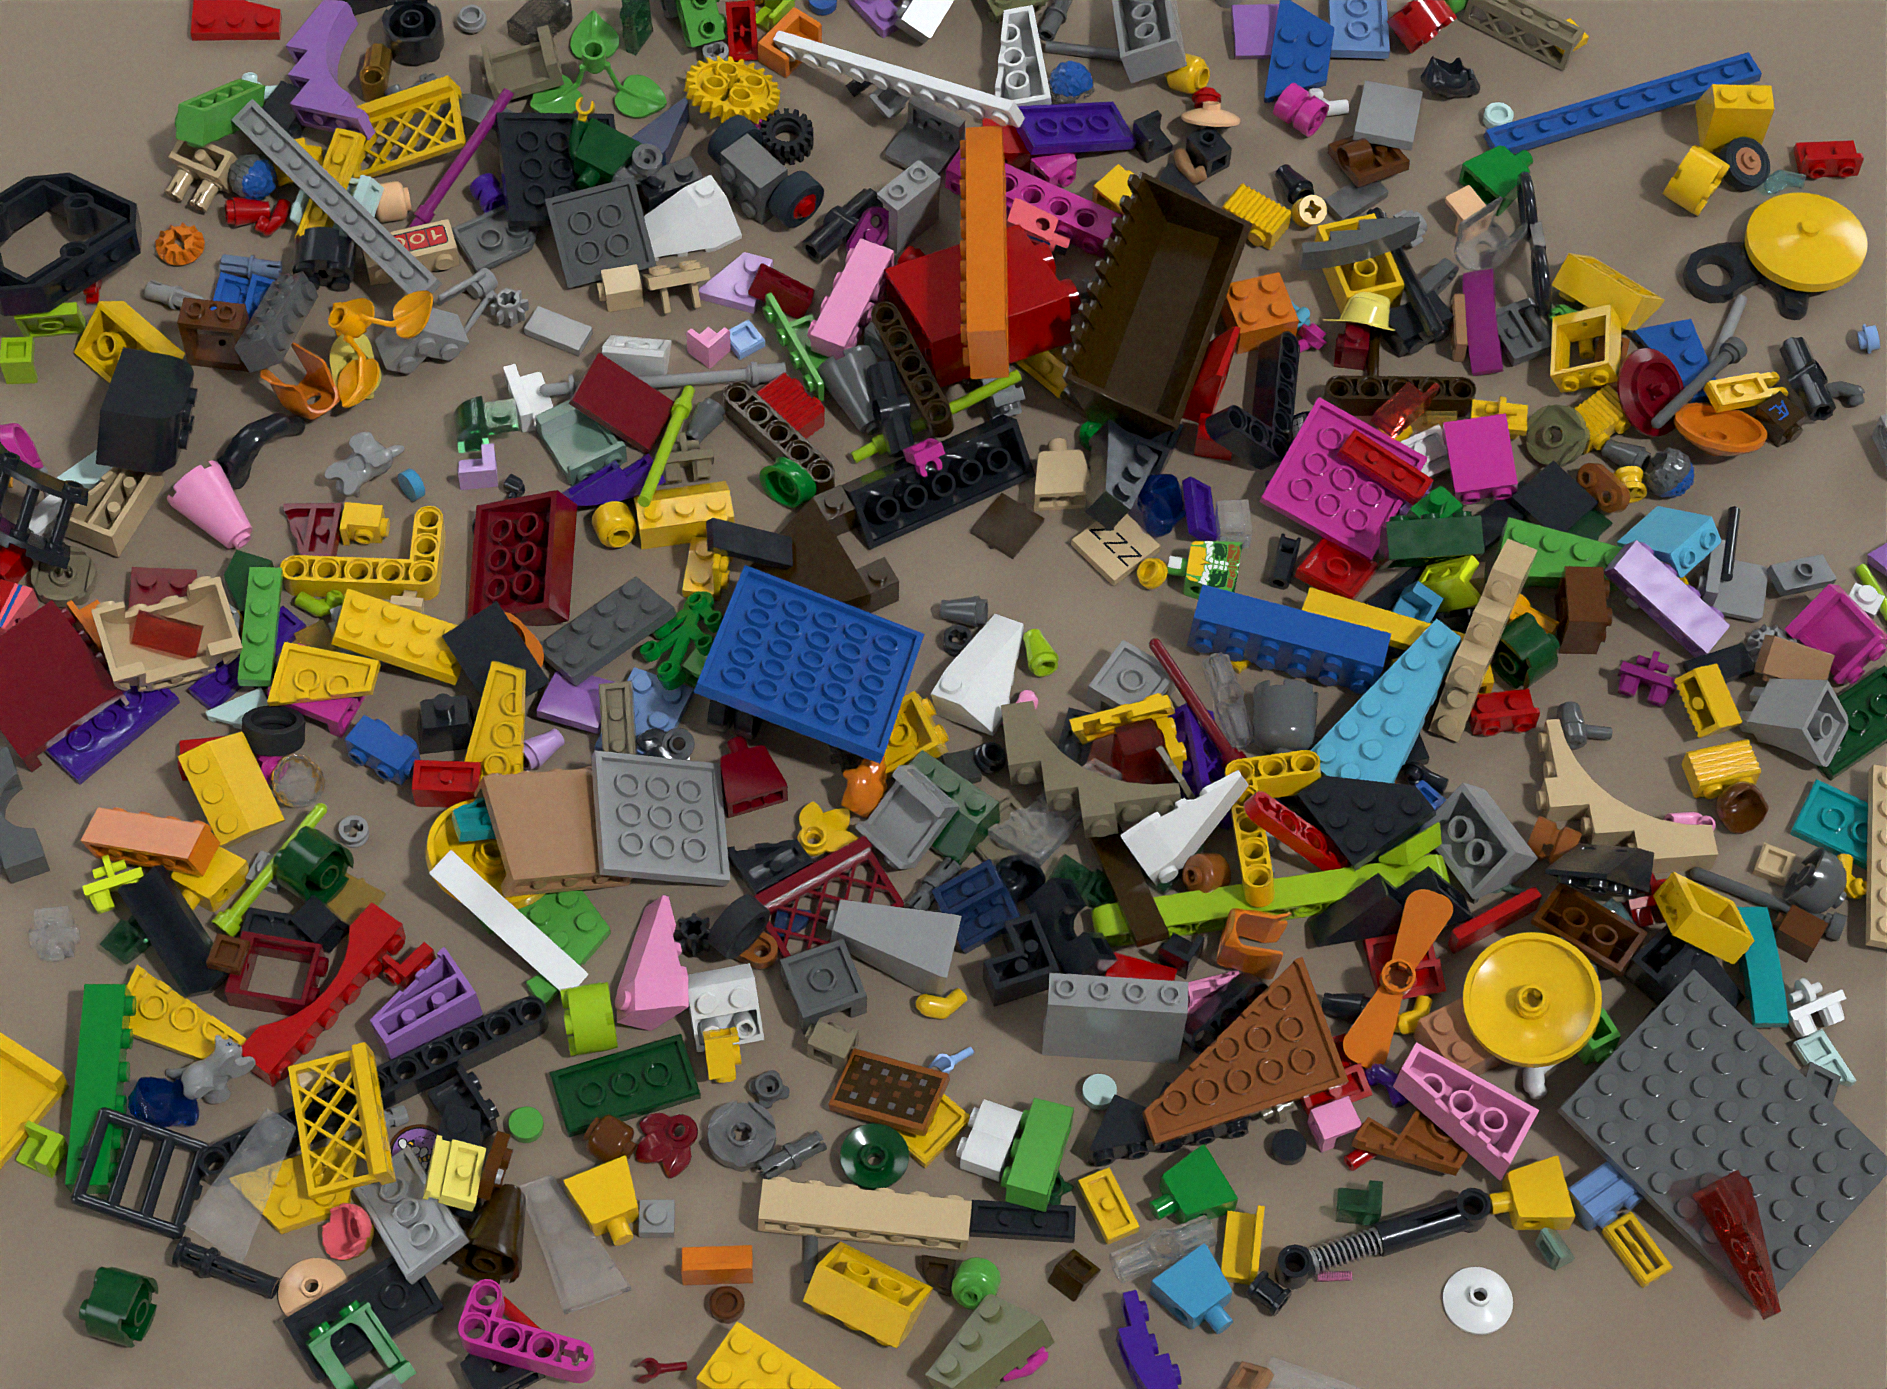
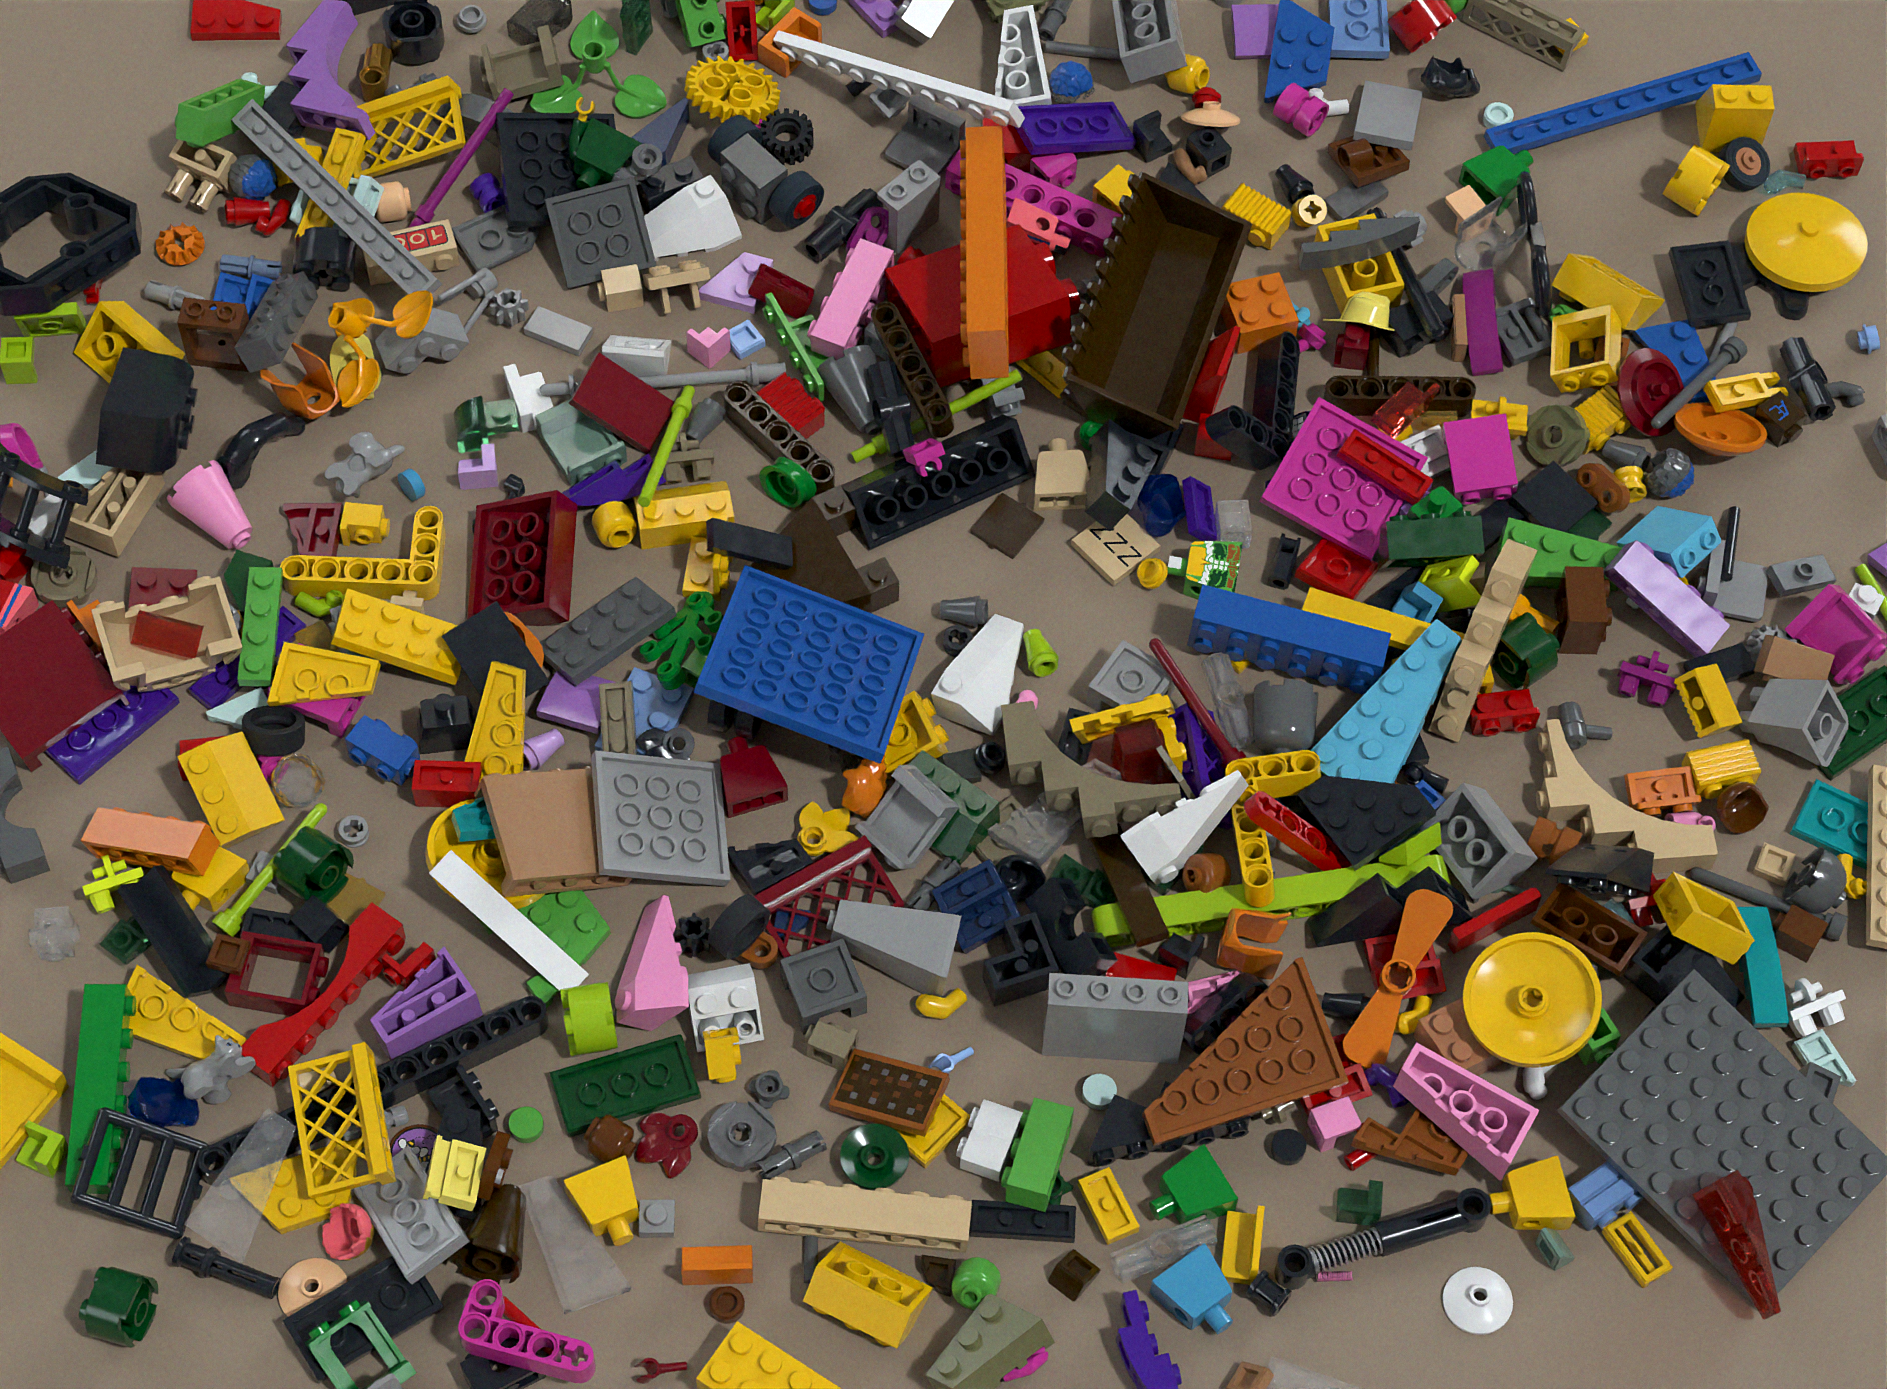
(1661, 790): none -> orange bracket
(1709, 283): none -> black tile

